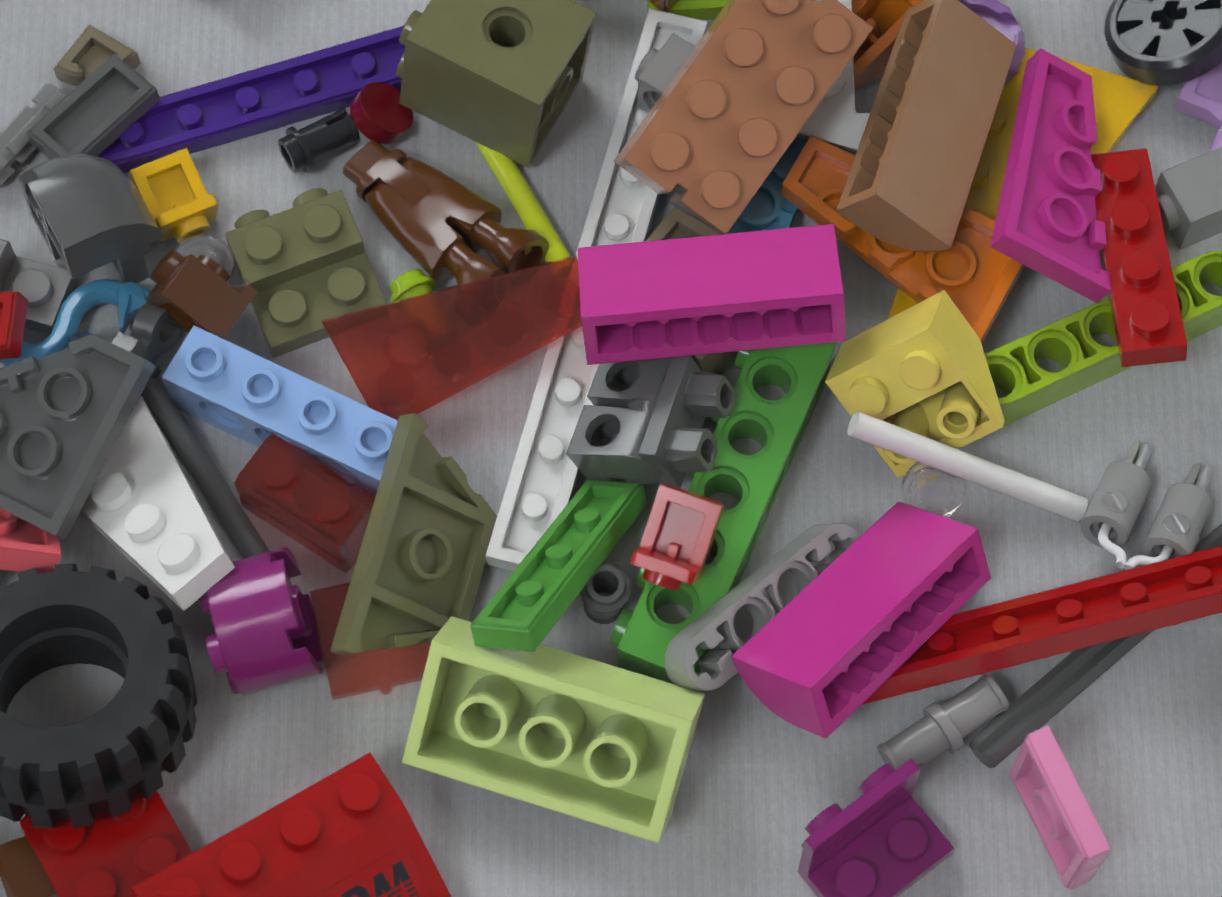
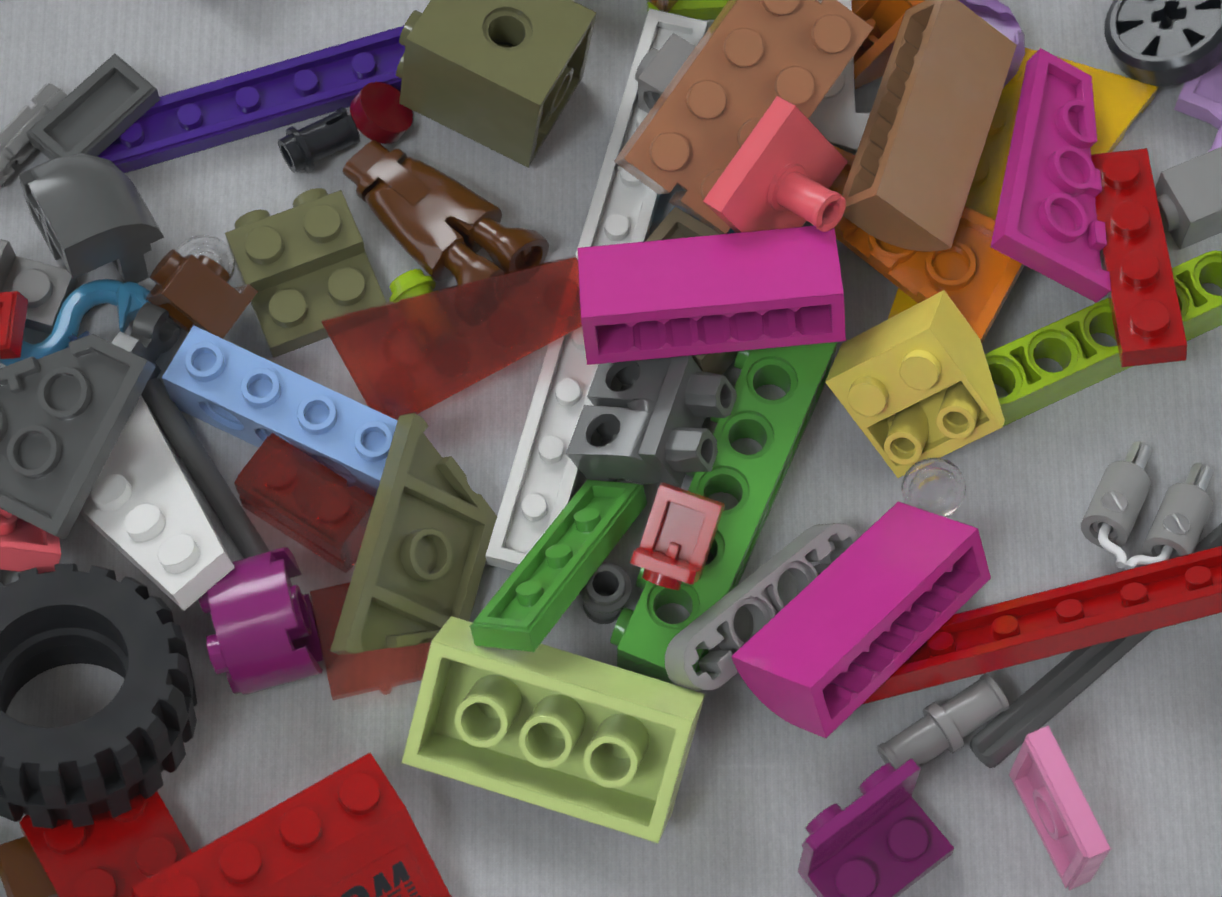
(89, 54): dark tan tile -> none
(175, 196): yellow bracket -> none
(524, 201): neon yellow bar -> none
(780, 176): none -> coral tile
(967, 466): white bar -> none

